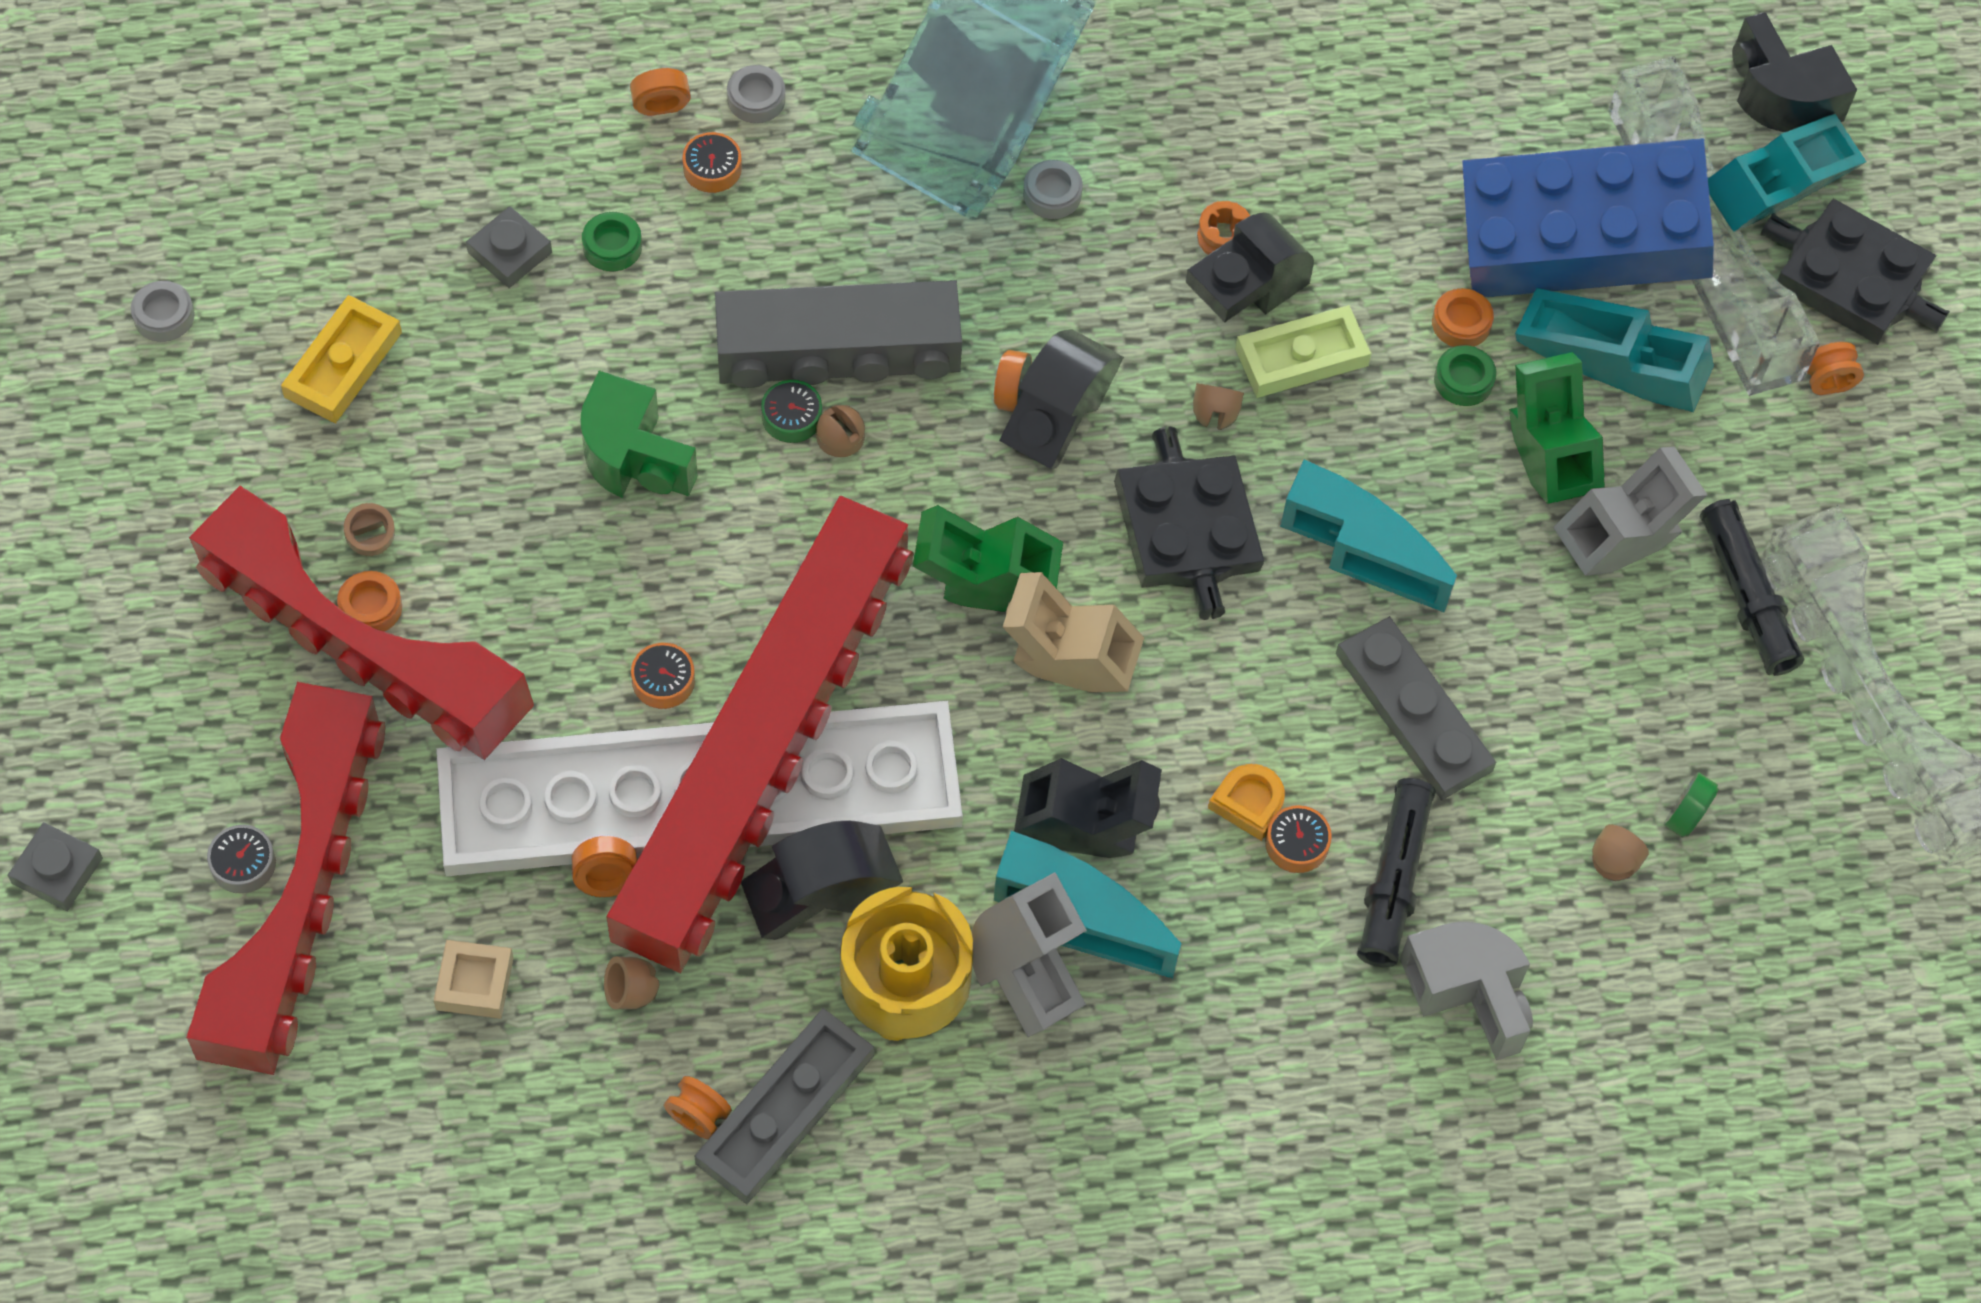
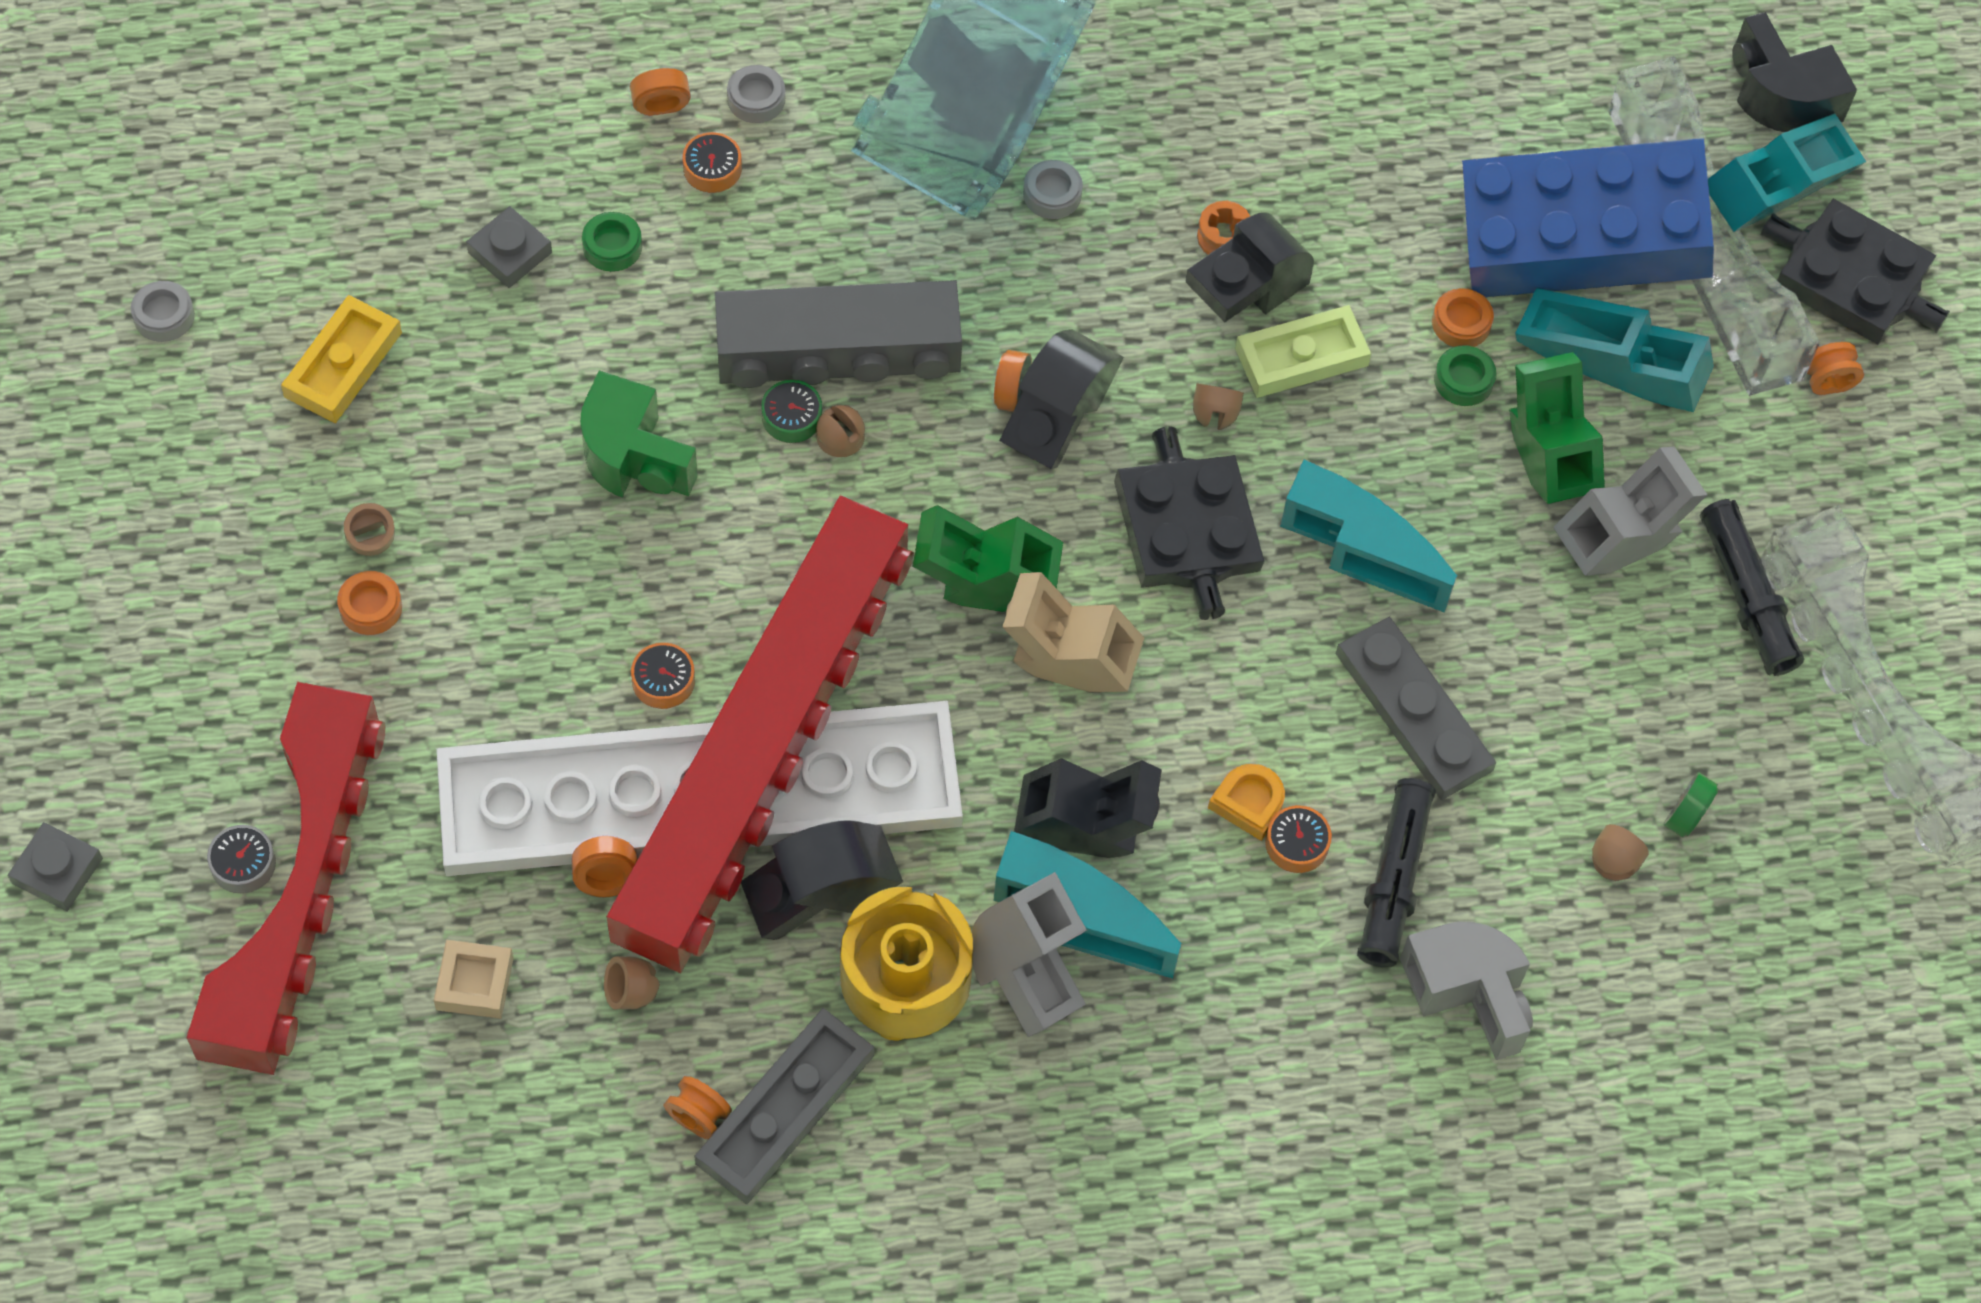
(454, 686): red arch -> none

